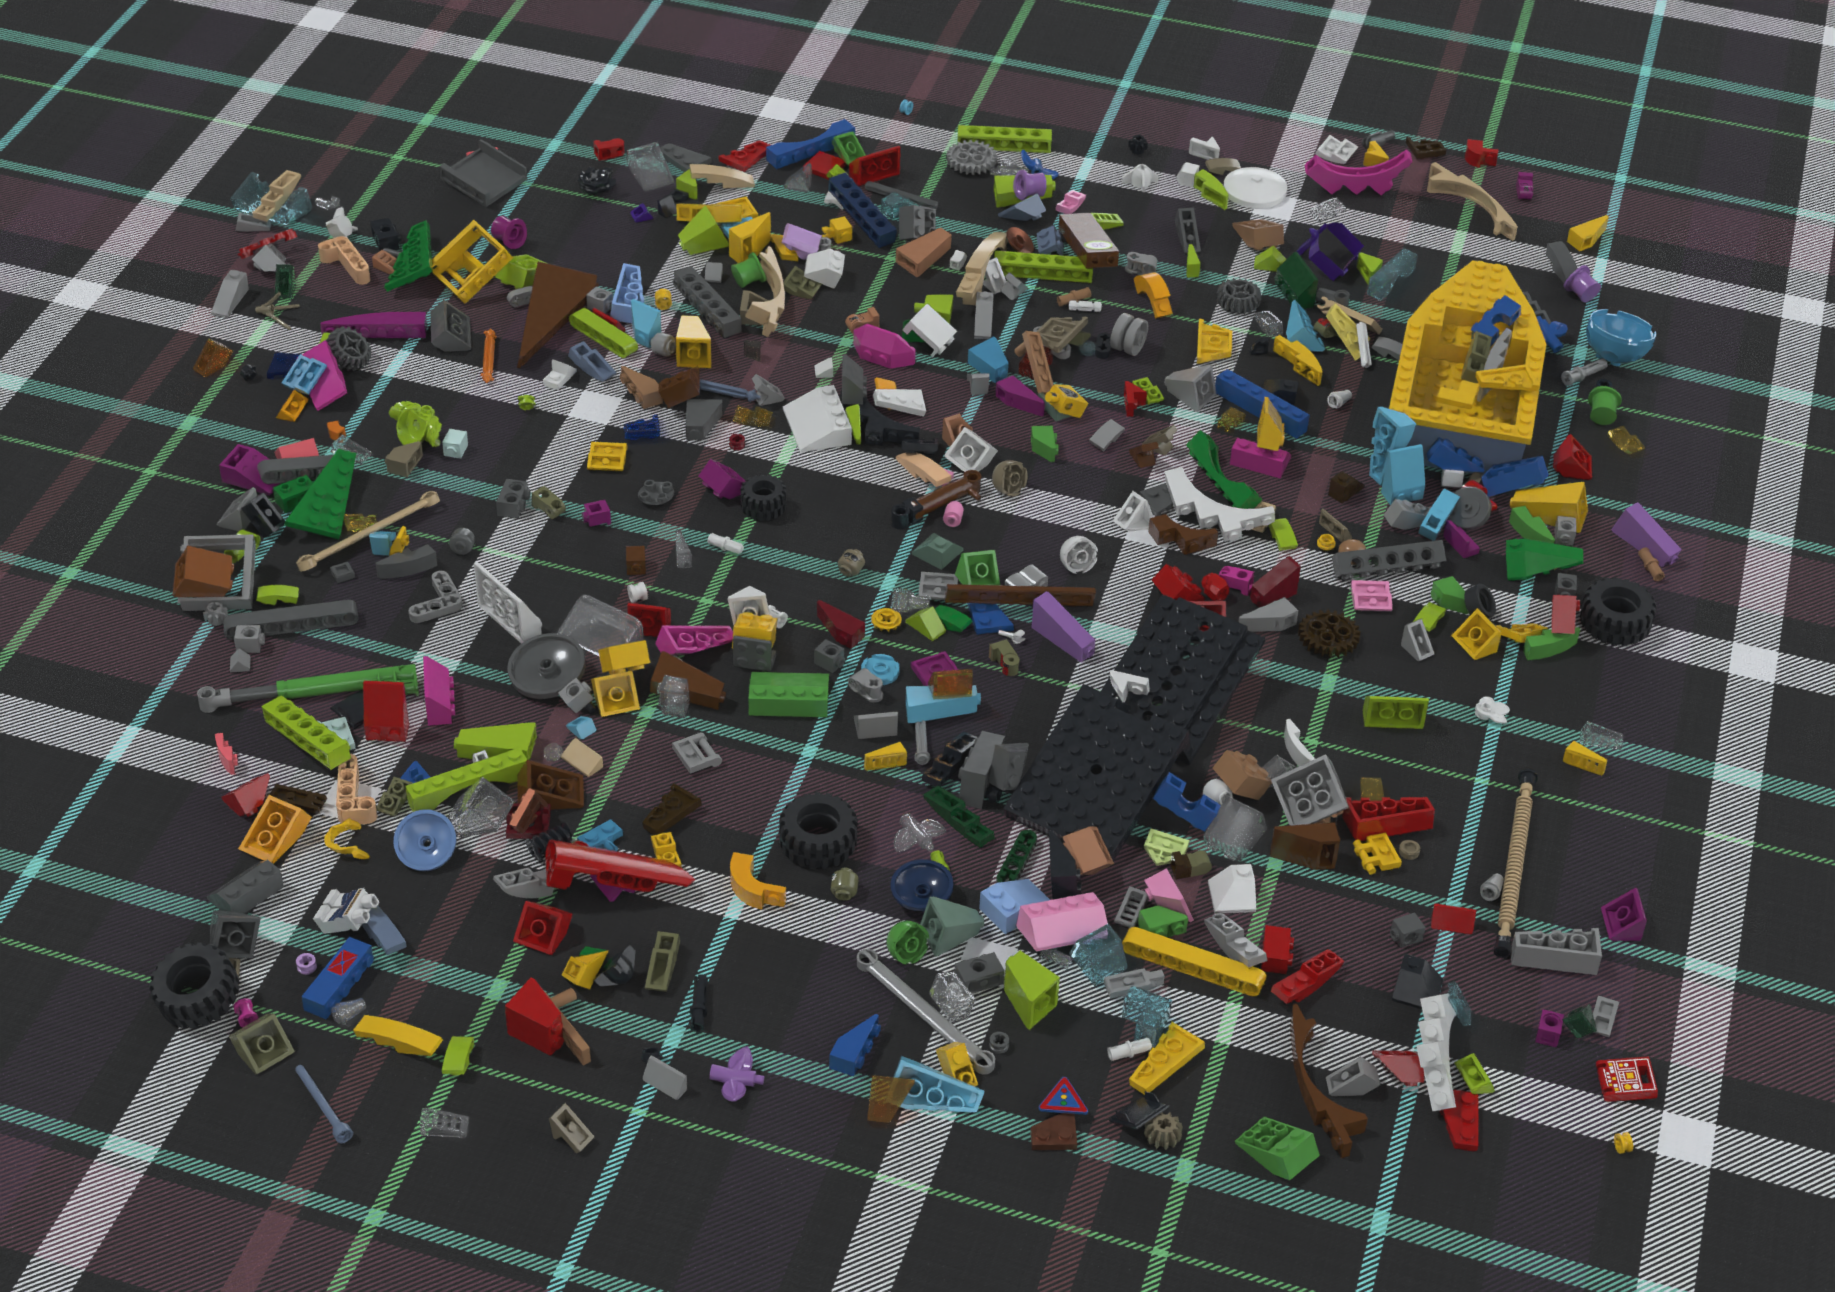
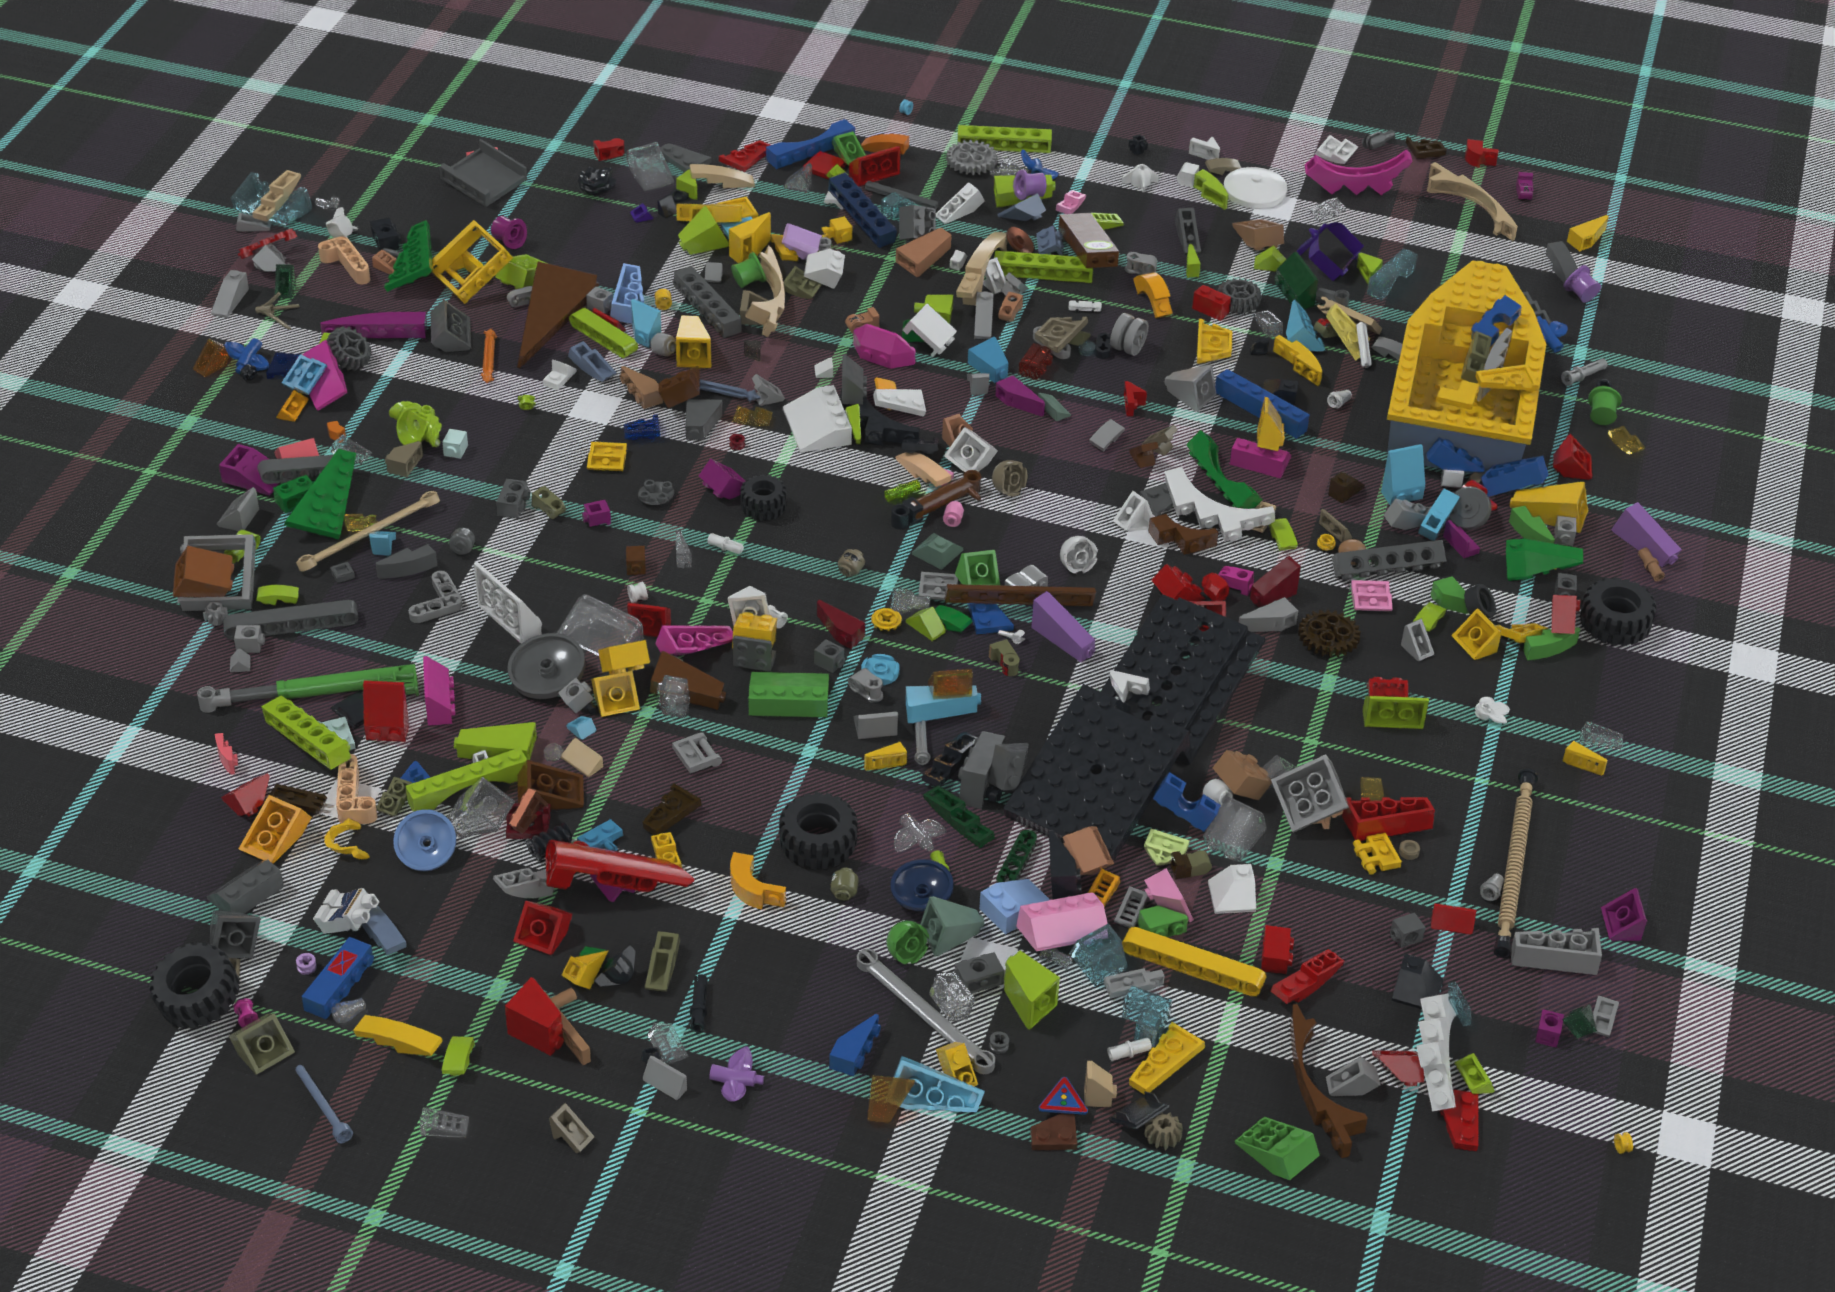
(247, 355): none -> blue plant
(263, 515): black brick -> none
(400, 541): yellow slope -> none
(666, 1039): none -> clear slope
(886, 141): none -> orange slope
(902, 490): none -> clear neon green pin
(926, 666): magenta plate -> none
(962, 204): none -> white slope
(1010, 309): none -> nougat leg
(1034, 348): medium nougat piece -> none
(1044, 442): bright green slope -> none
(1061, 398): yellow torso -> none
(1074, 296): medium nougat pin -> none
(1098, 1086): none -> tan slope
(1109, 878): none -> light orange slope
(1153, 393): lime slope -> none
(1211, 302): none -> red brick
(1230, 418): clear yellow plate -> none
(1233, 942): light grey slope -> none
(1294, 746): white slope -> none
(1306, 845): reddish brown slope -> none
(1374, 155): yellow slope -> none
(1388, 688): none -> red bracket
(1392, 432): medium azure wedge -> none
(1619, 336): dark azure rock -> none
(1622, 1080): red container -> none

